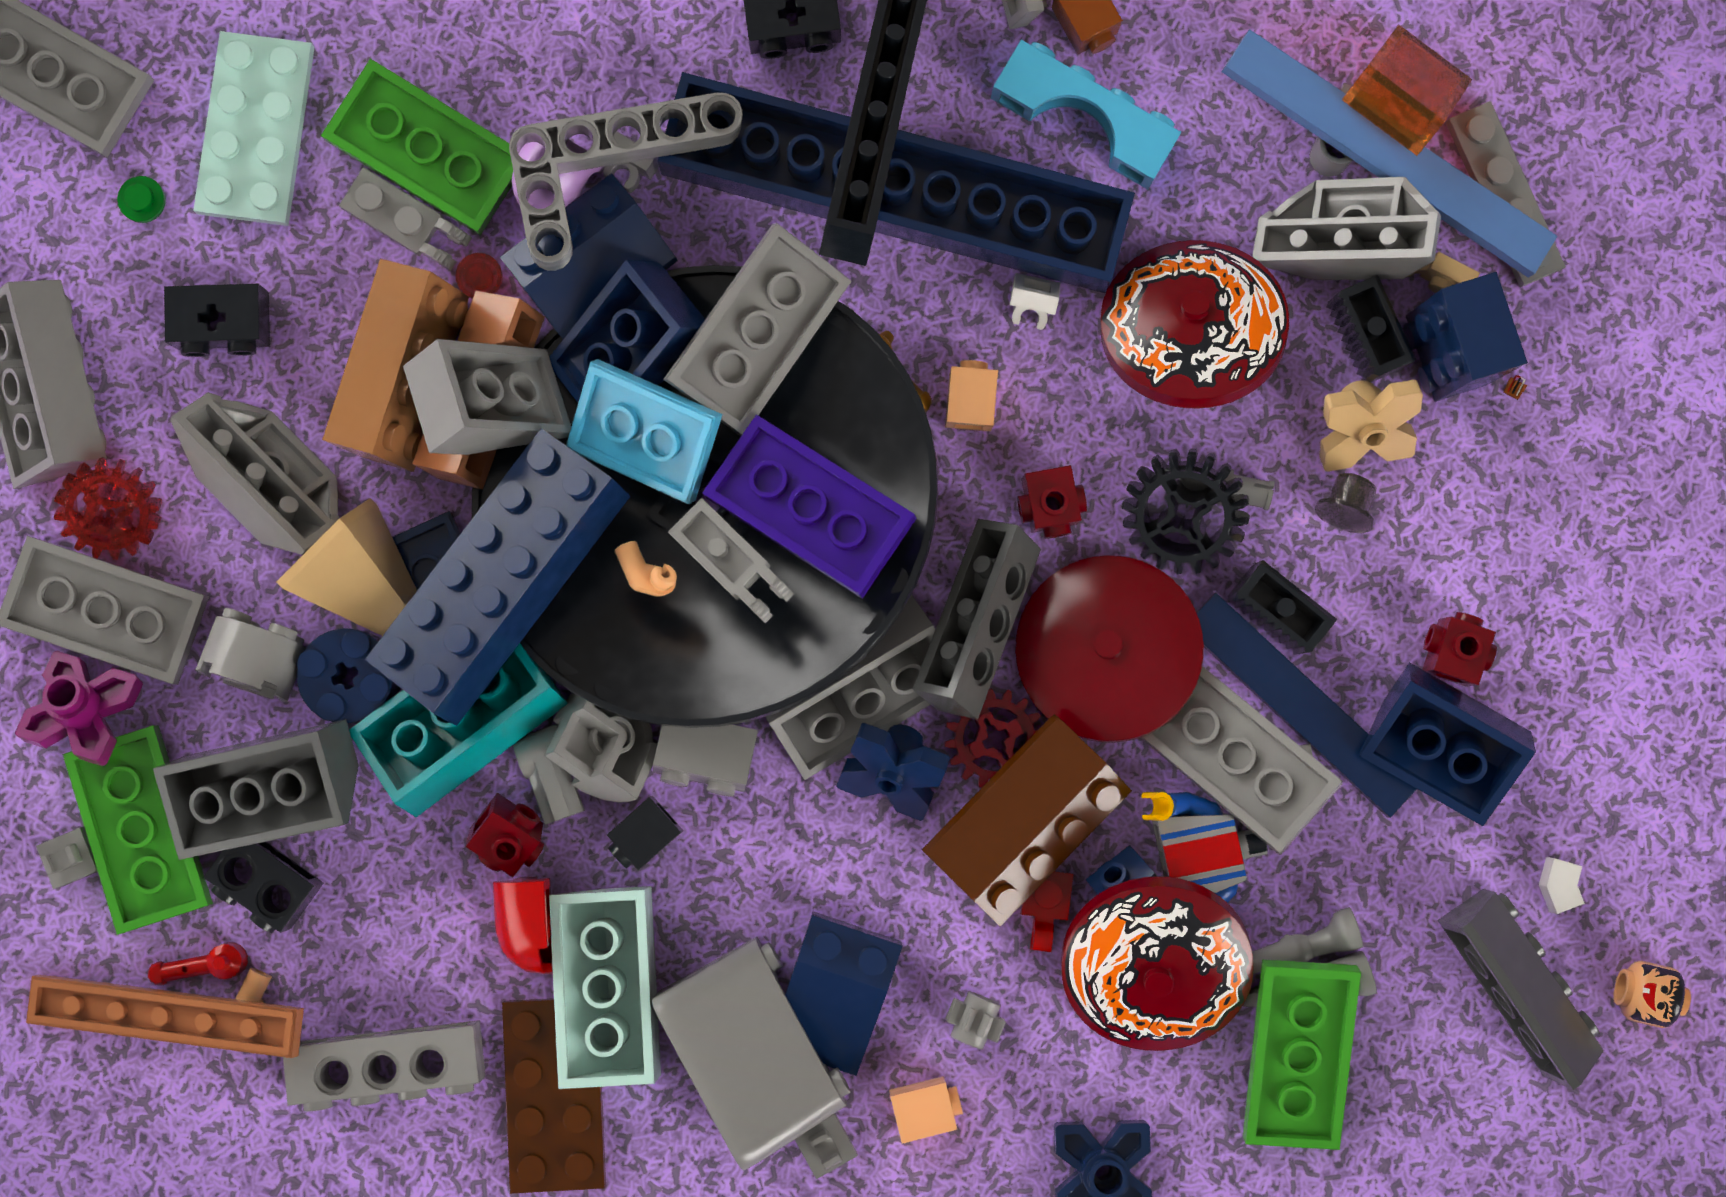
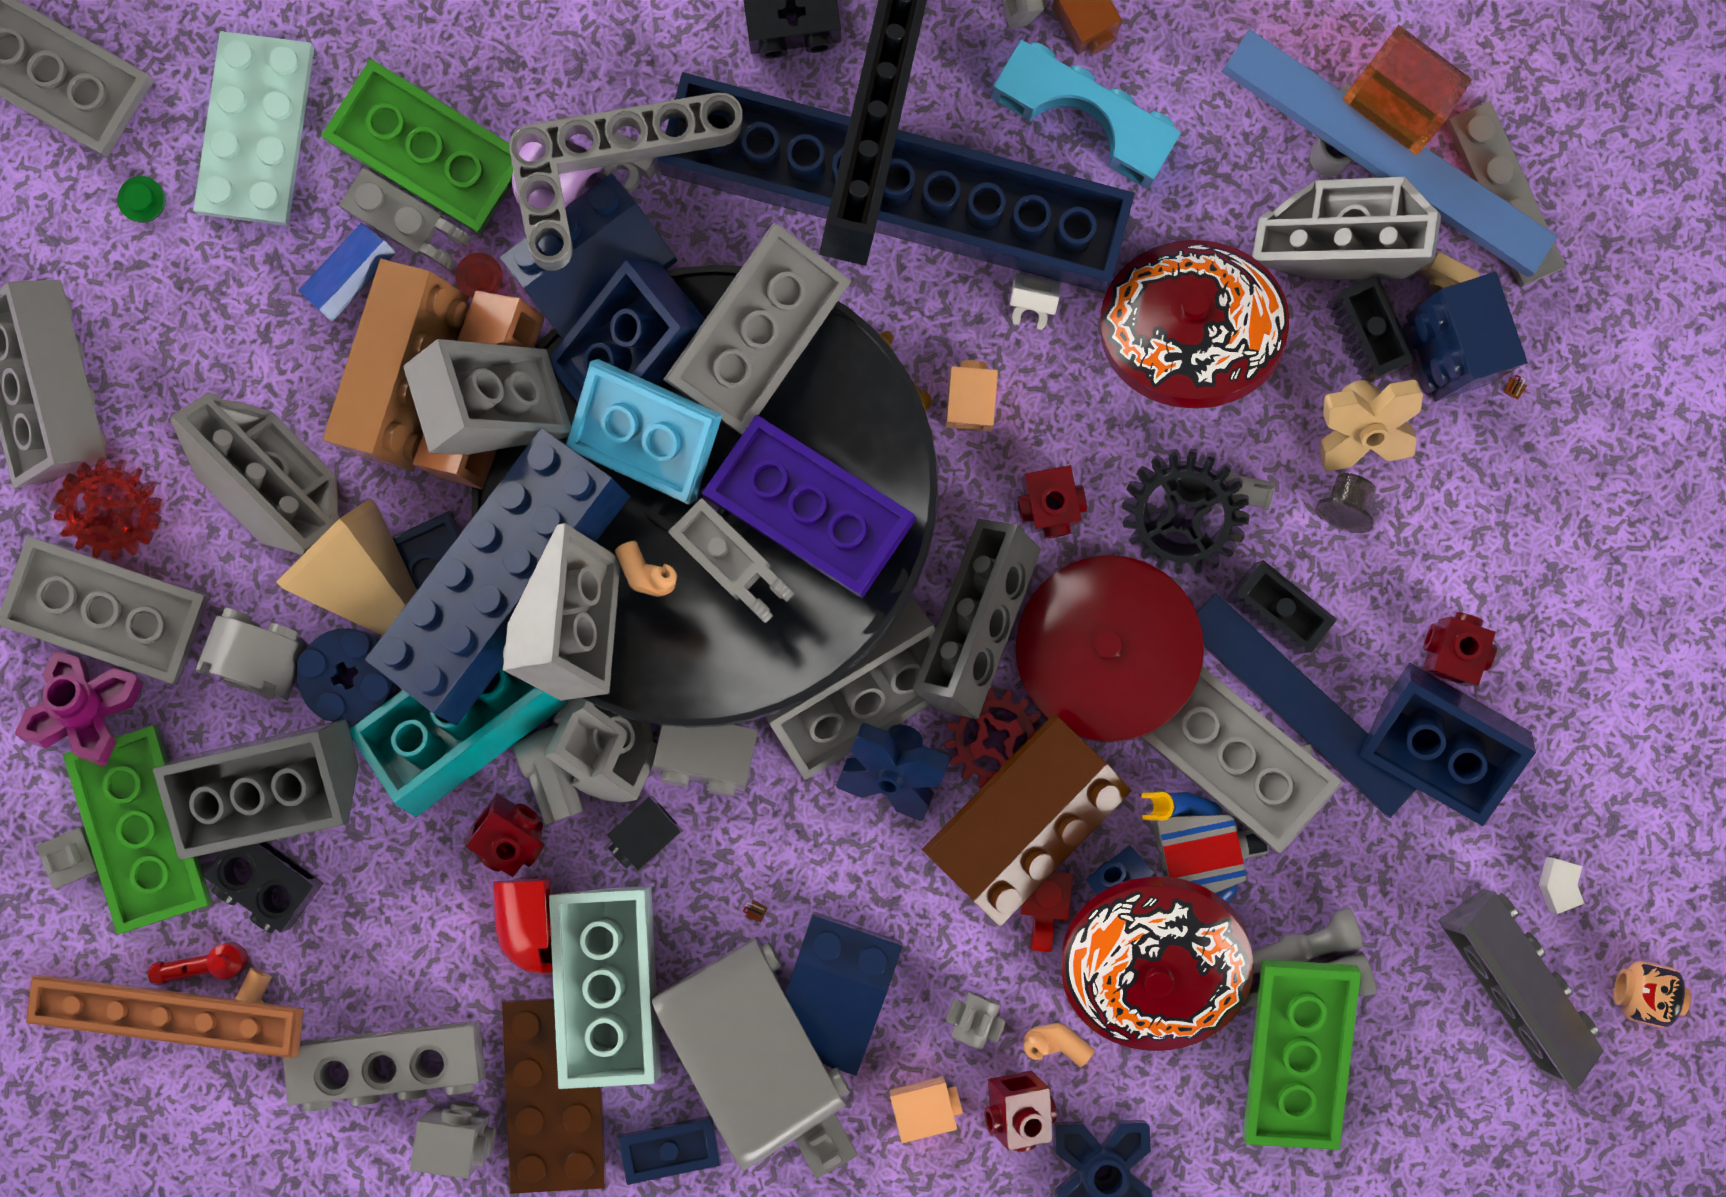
(192, 307): black brick -> none
(346, 272): none -> blue tile
(452, 1140): none -> light grey brick
(566, 619): none -> light grey slope
(669, 1150): none -> dark blue plate
(754, 911): none -> dark orange piece
(1020, 1111): none -> dark red brick
(1054, 1039): none -> light nougat arm

